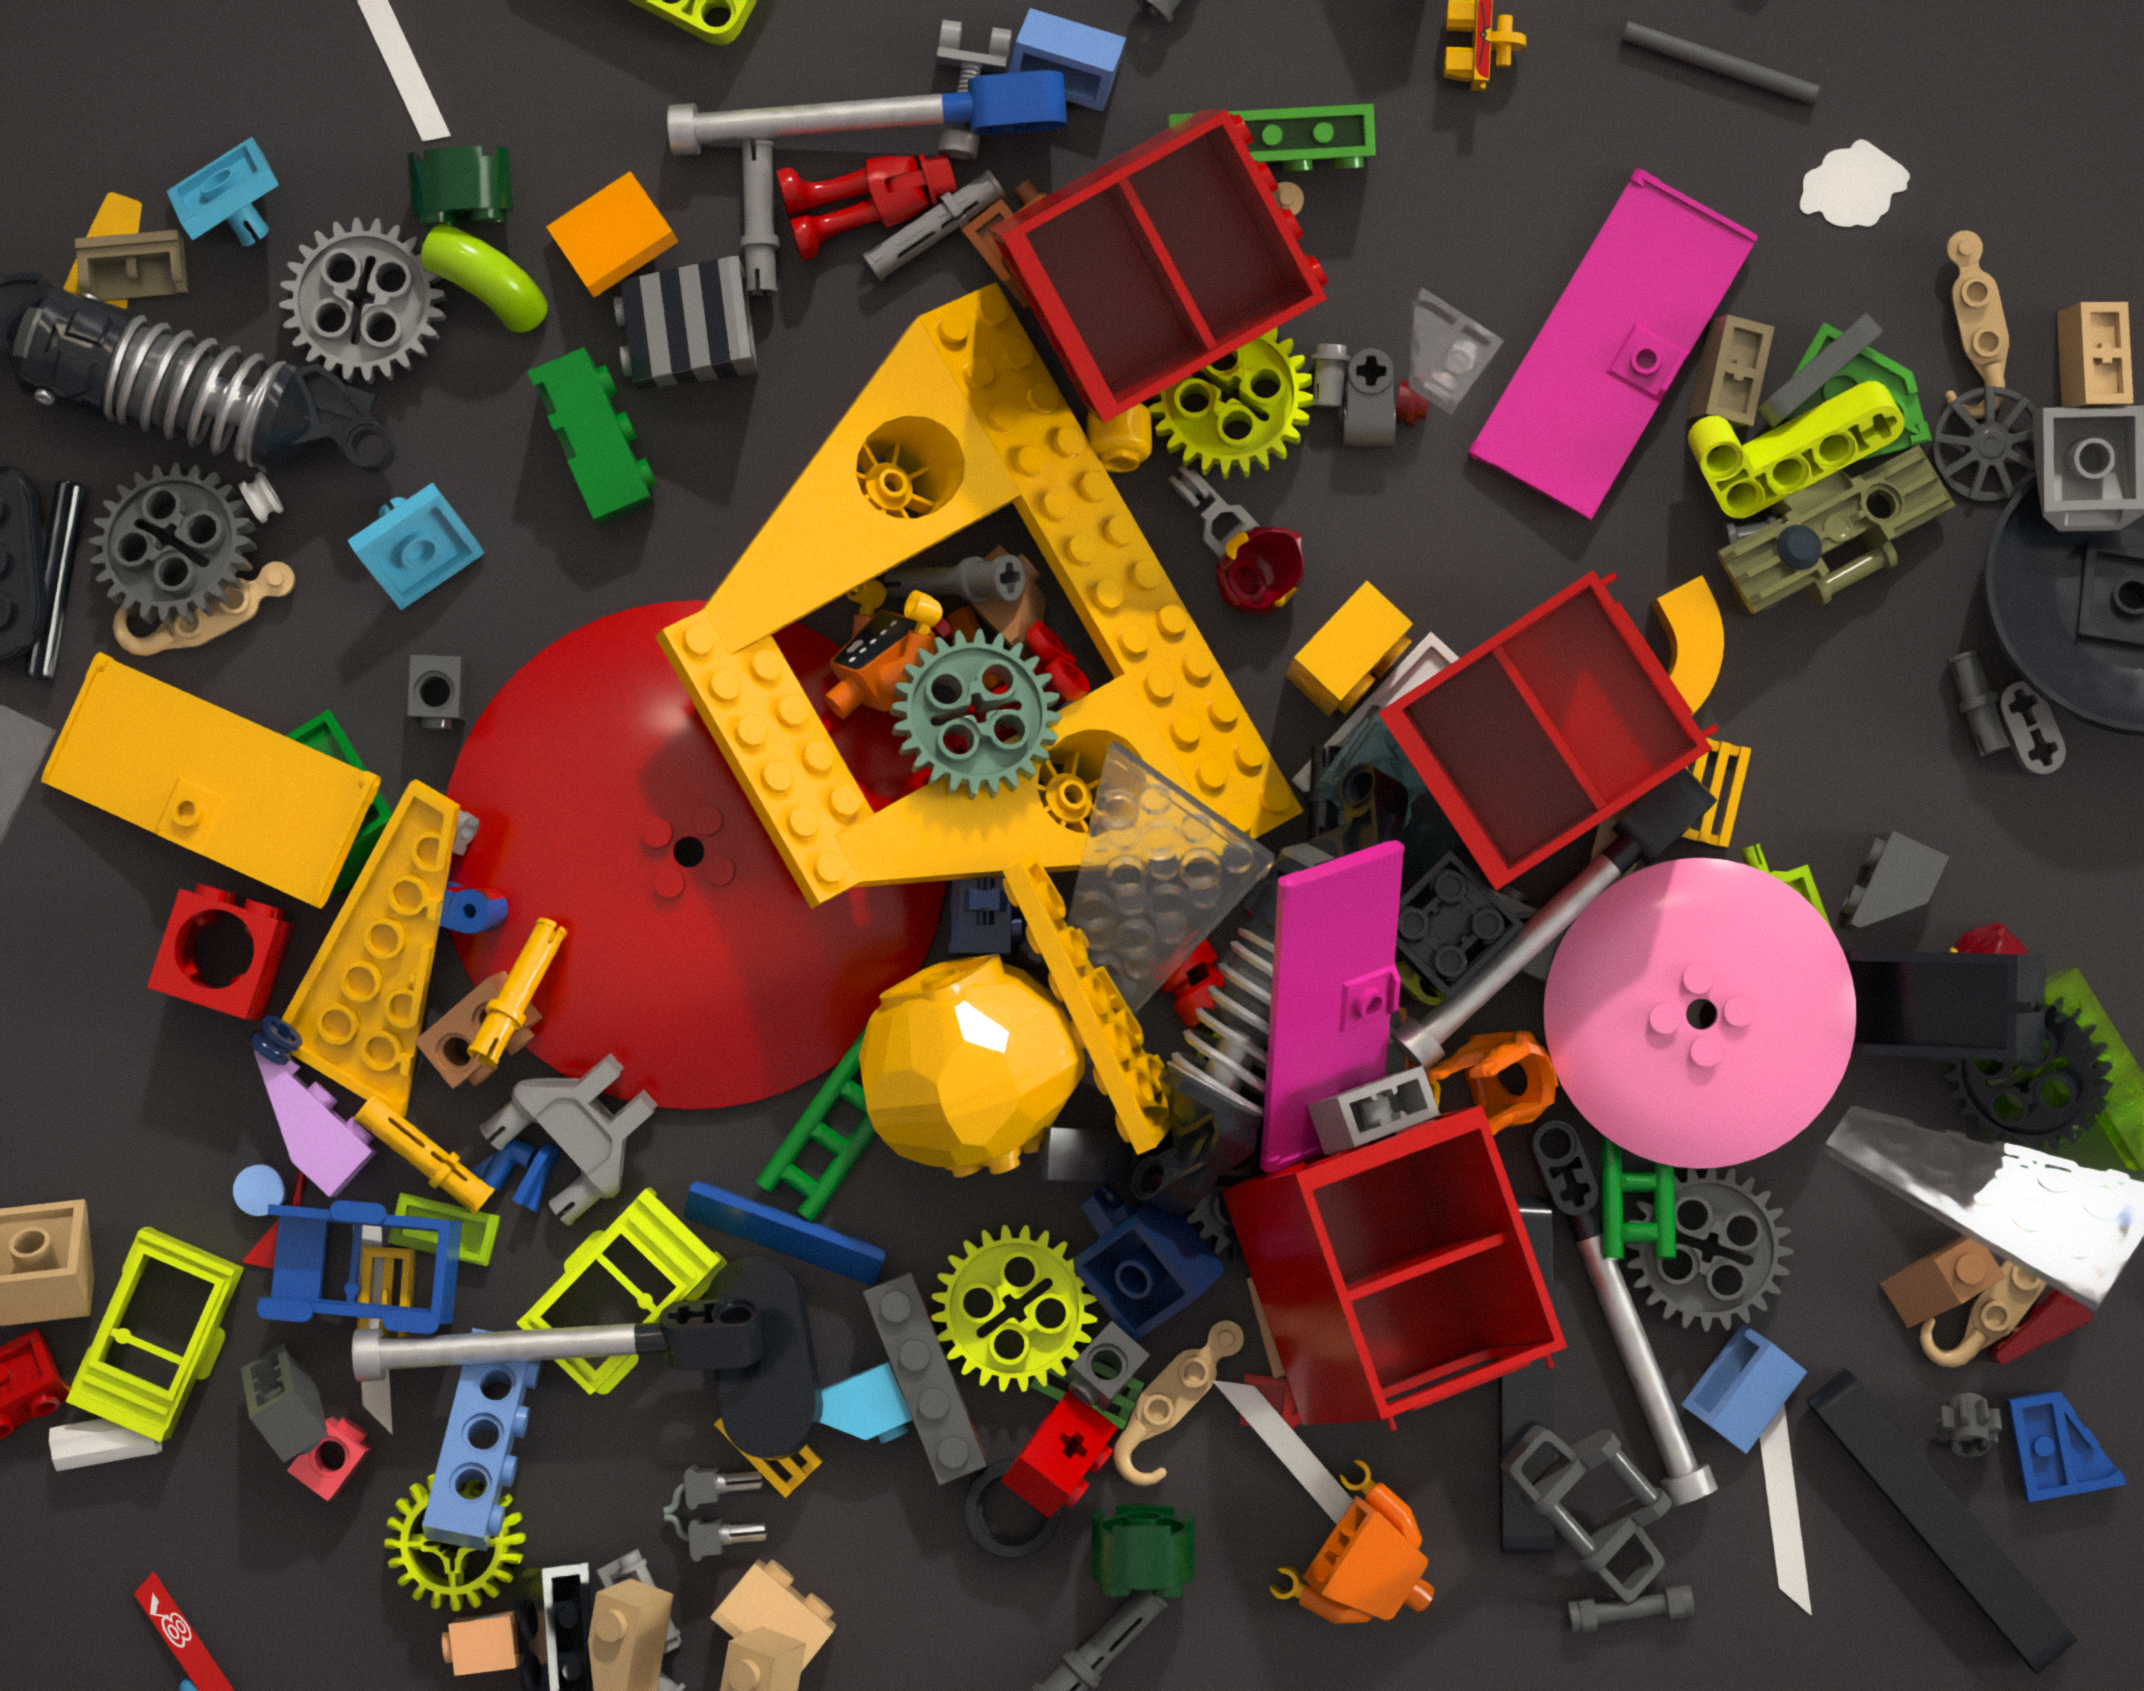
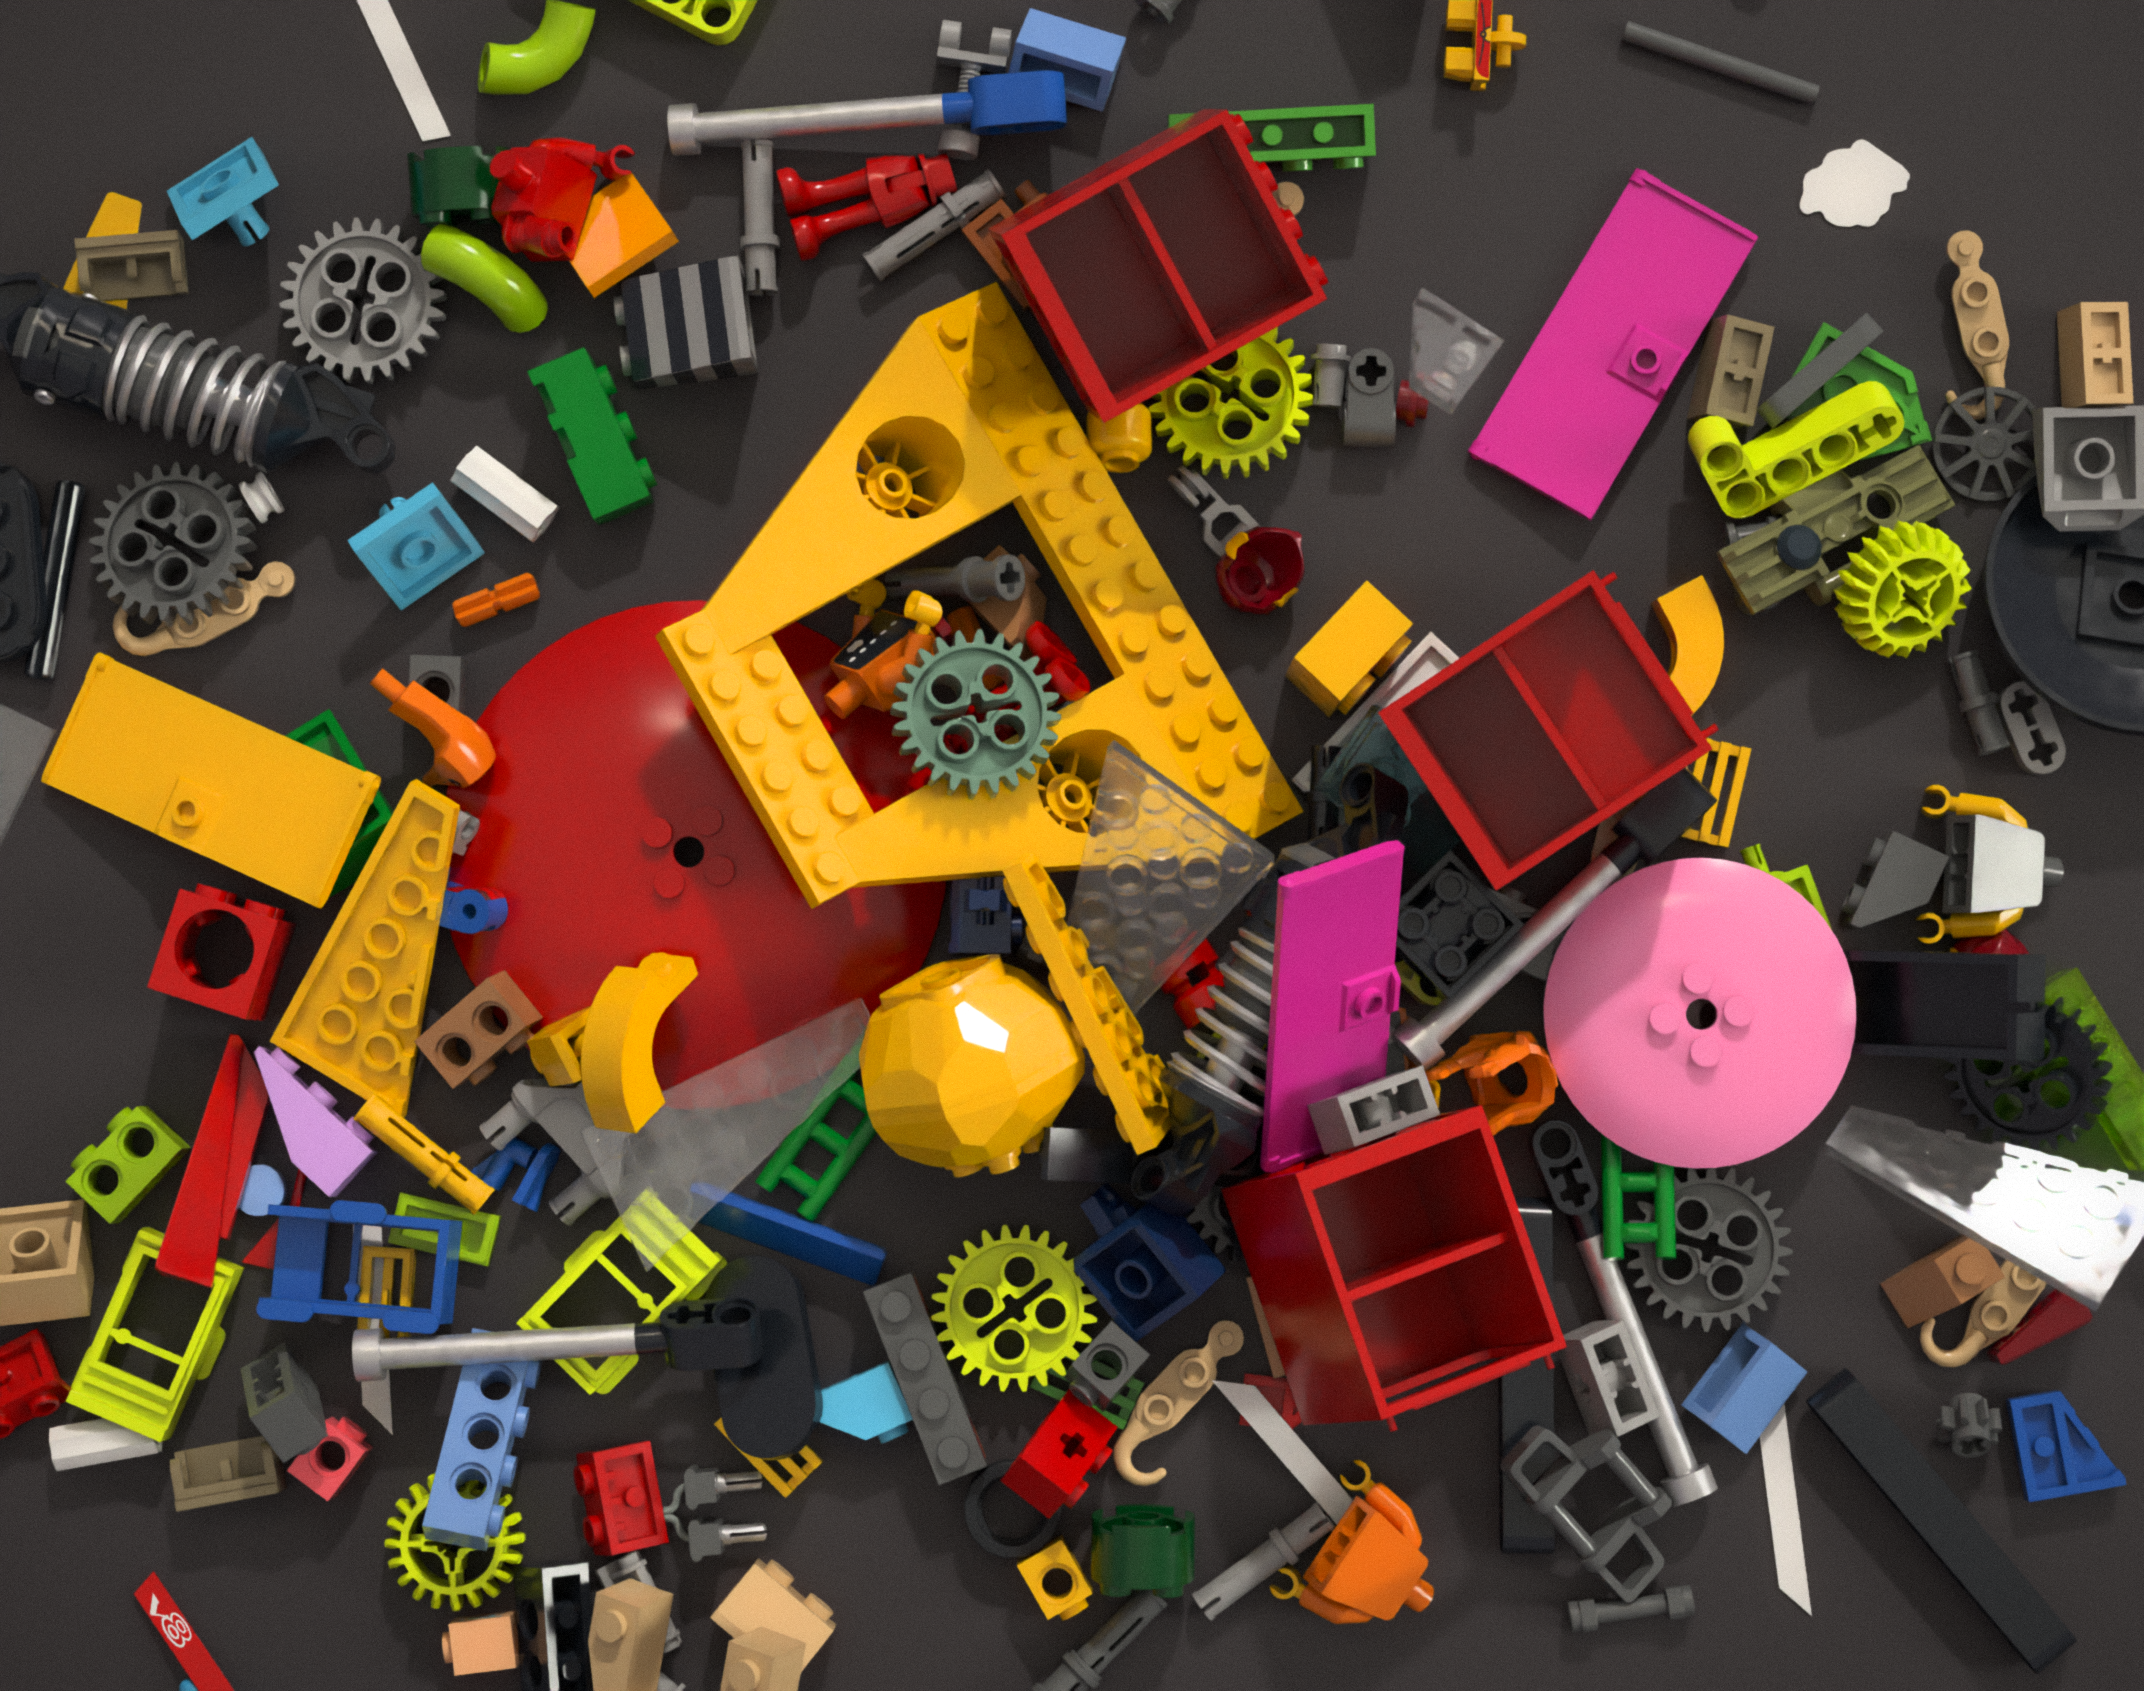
(135, 1173): none -> lime brick
(216, 1169): none -> red wedge
(226, 1473): none -> dark tan hinge
(276, 1040): dark blue bush -> none
(459, 744): none -> orange animal
(504, 494): none -> white axle
(505, 596): none -> orange piece
(507, 1010): yellow pin -> none
(540, 58): none -> lime cylinder
(547, 194): none -> red torso
(558, 1049): none -> yellow slope
(619, 1040): none -> yellow arch
(620, 1499): none -> red bracket
(721, 1127): none -> clear wing
(1056, 1555): none -> yellow brick
(1264, 1560): none -> light grey pin
(1607, 1378): none -> light grey brick
(1873, 593): none -> neon yellow gear
(1991, 867): none -> torso

